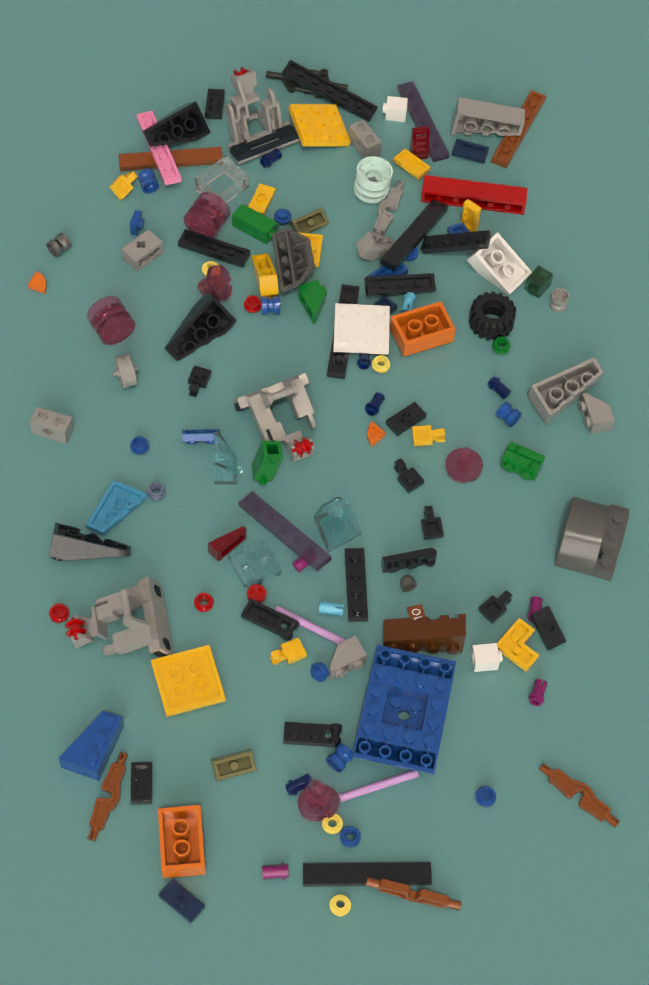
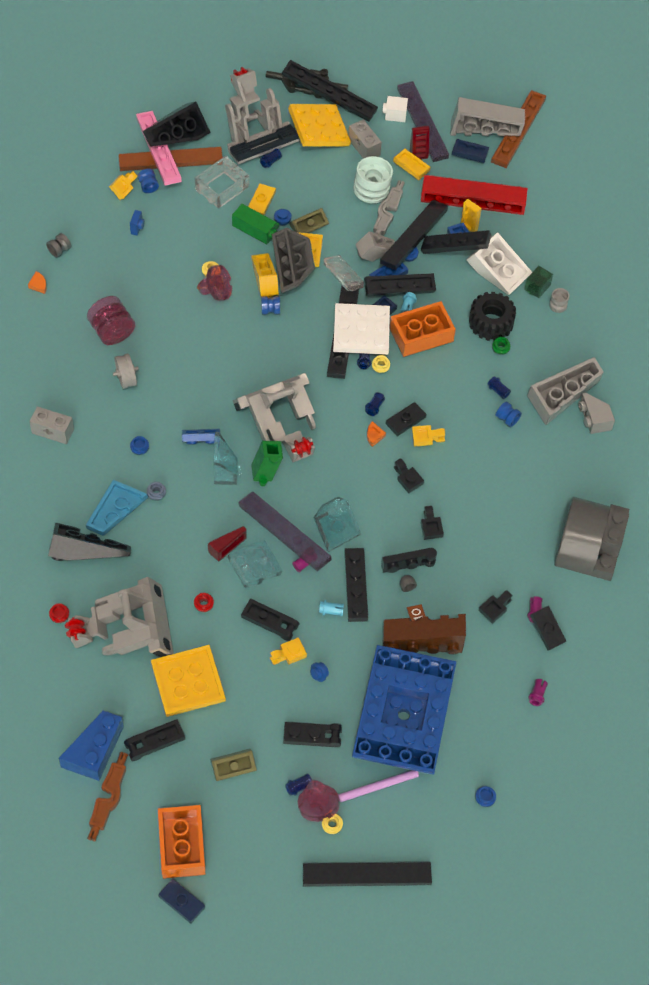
(141, 783): black plate -> none
(142, 250): light grey brick -> none
(154, 739): none -> black plate
(198, 378): black plate -> none
(202, 324): black wedge -> none
(207, 214): clear pink wheel -> none
(214, 248): black plate -> none
(215, 103): black plate -> none
(252, 304): red plate -> none
(257, 593): red tile -> none
(275, 871): magenta pin -> none
(312, 298): green slope -> none
(312, 627): lavender bar -> none
(339, 758): blue wheel -> none
(340, 911): light yellow plate -> none
(343, 273): none -> clear plate
(347, 657): light grey slope -> none
(350, 830): blue plate -> none
(421, 896): dark orange piece -> none
(464, 465): clear pink tile -> none
(486, 657): white brick -> none
(514, 648): yellow plate -> none
(522, 461): green brick -> none
(588, 802): dark orange piece -> none

